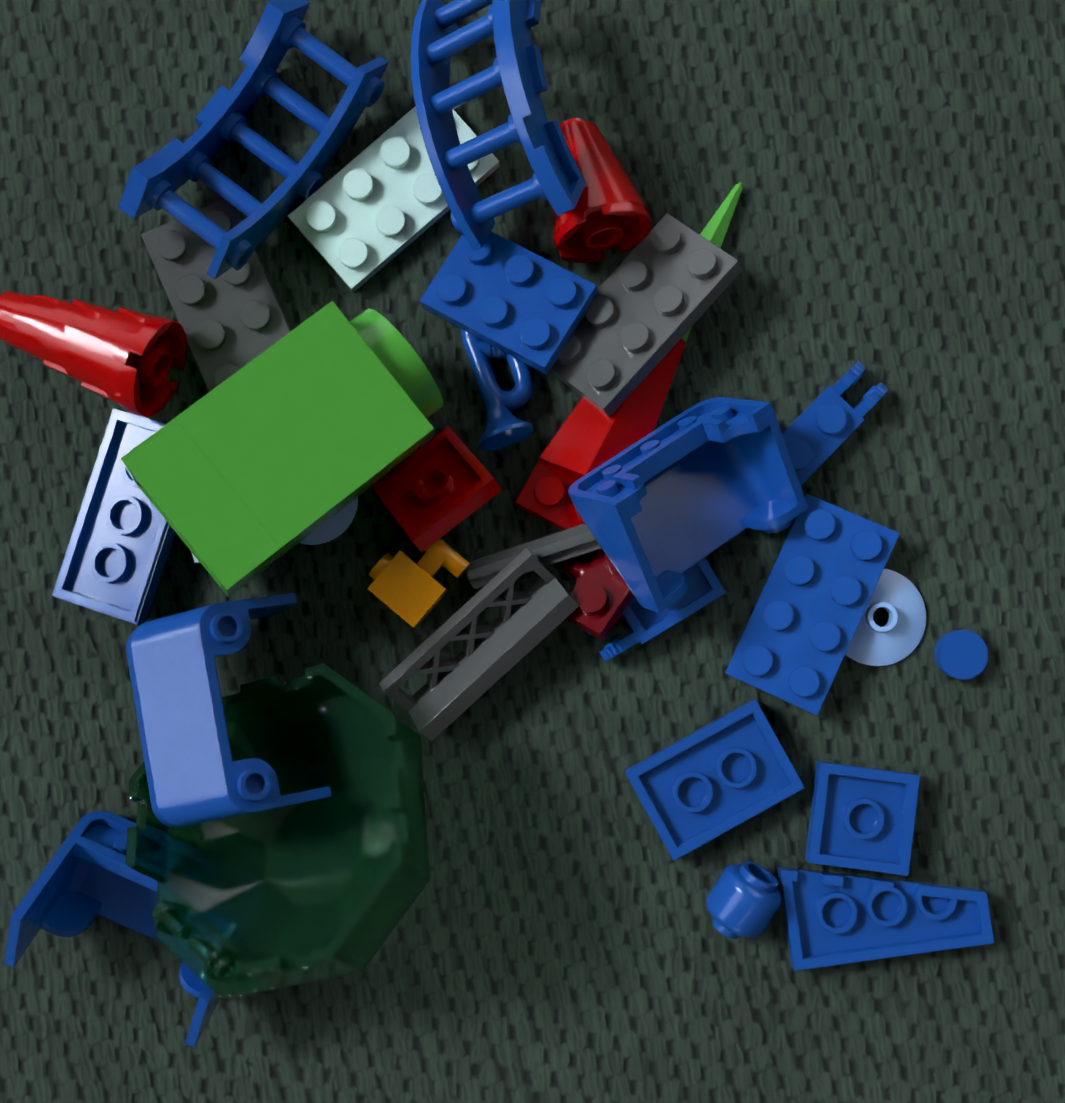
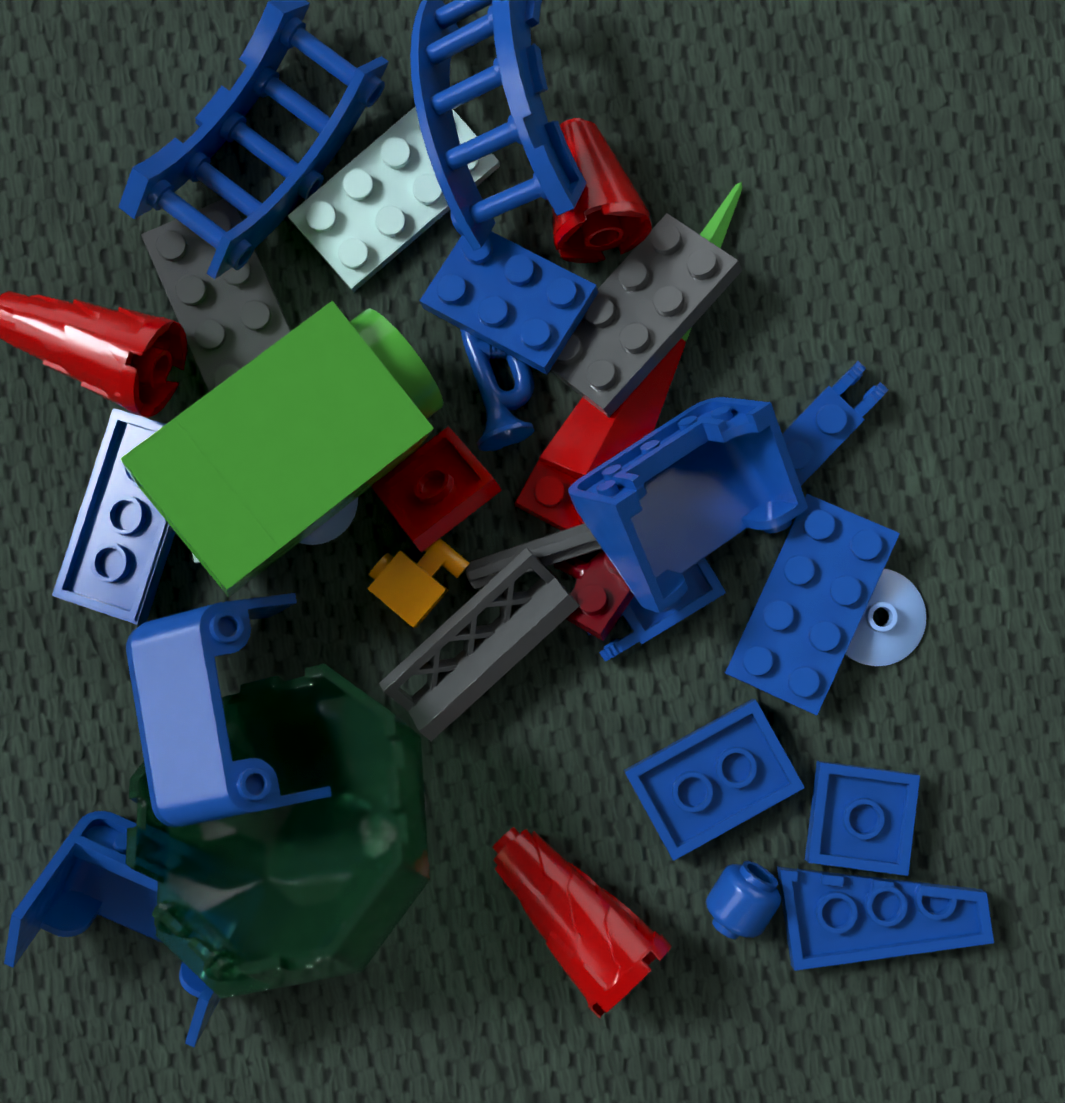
(583, 925): none -> red cone
(961, 654): blue tile -> none

